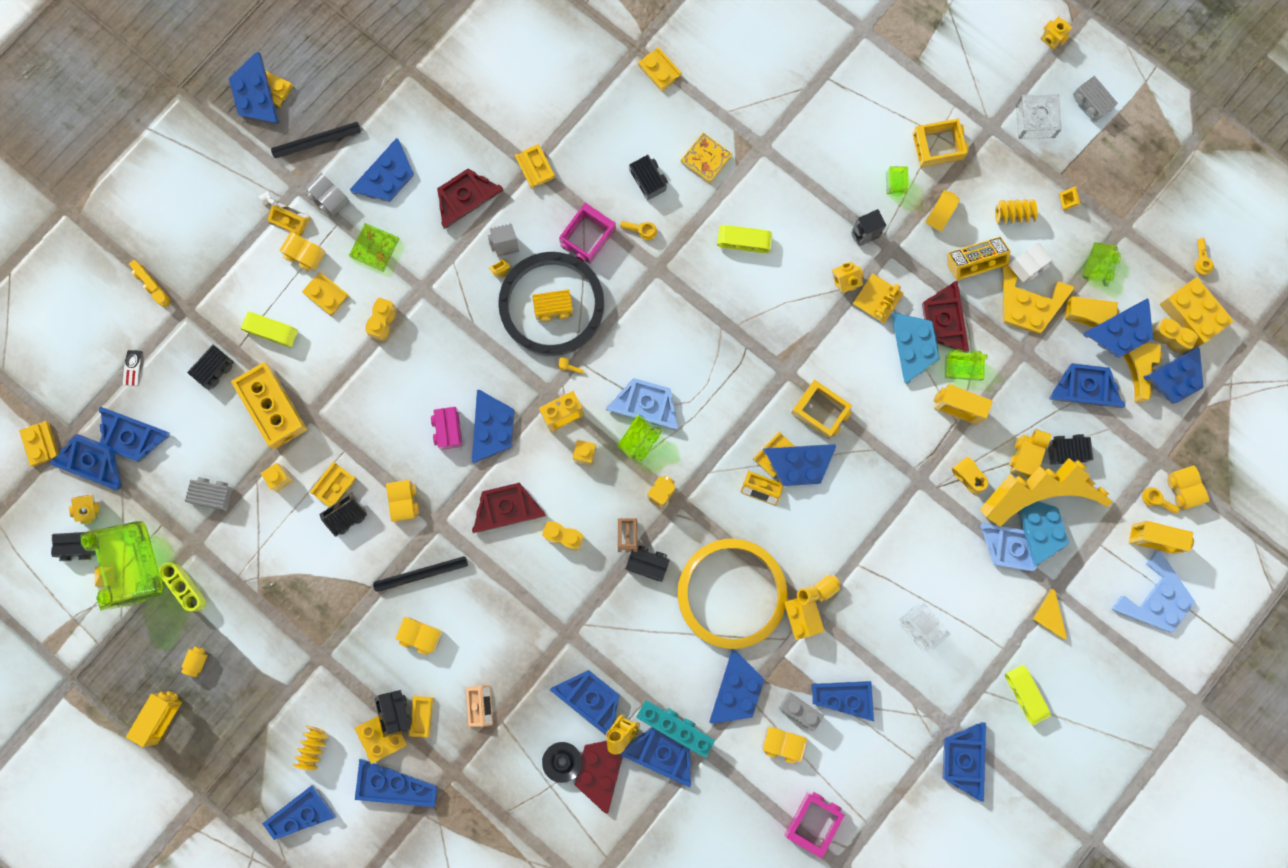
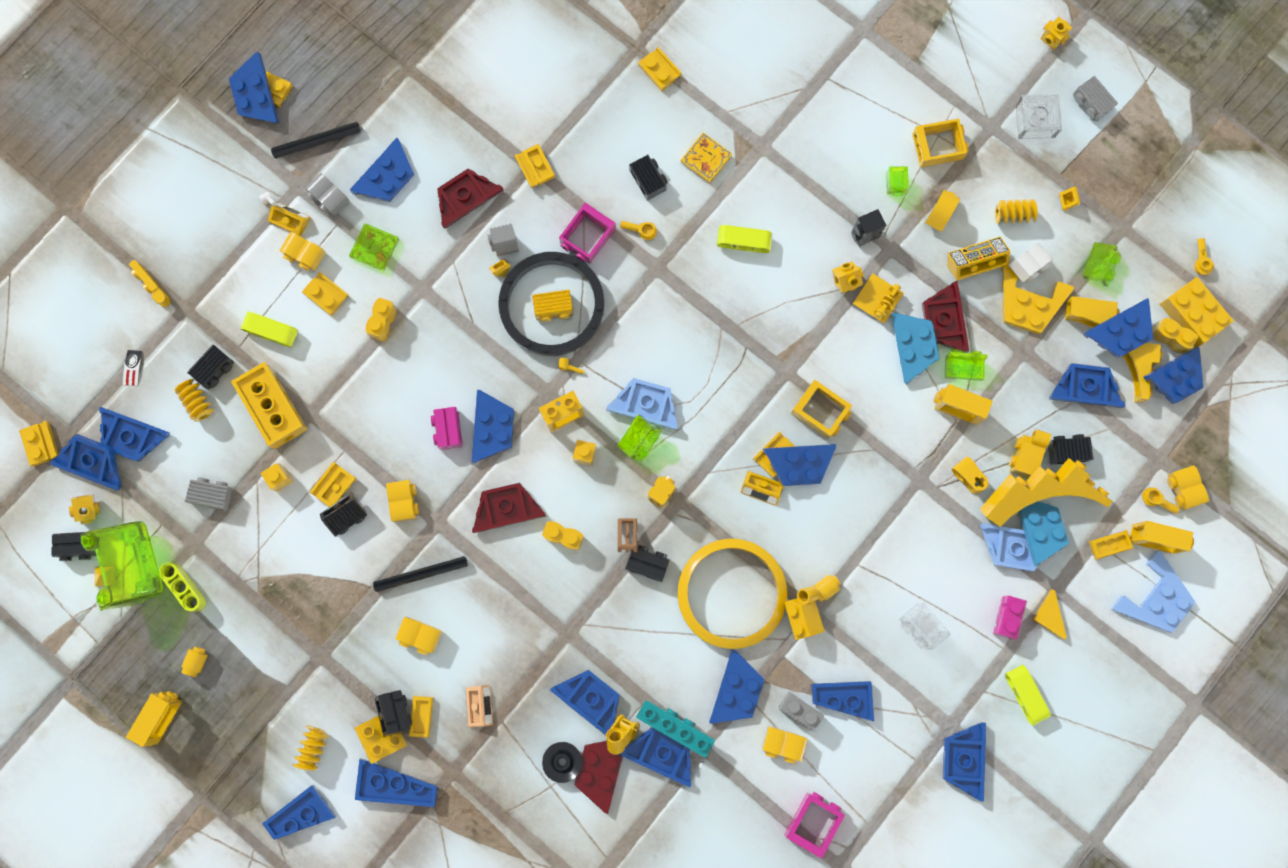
(192, 401): none -> yellow piece
(1009, 617): none -> dark pink brick
(1111, 544): none -> yellow plate

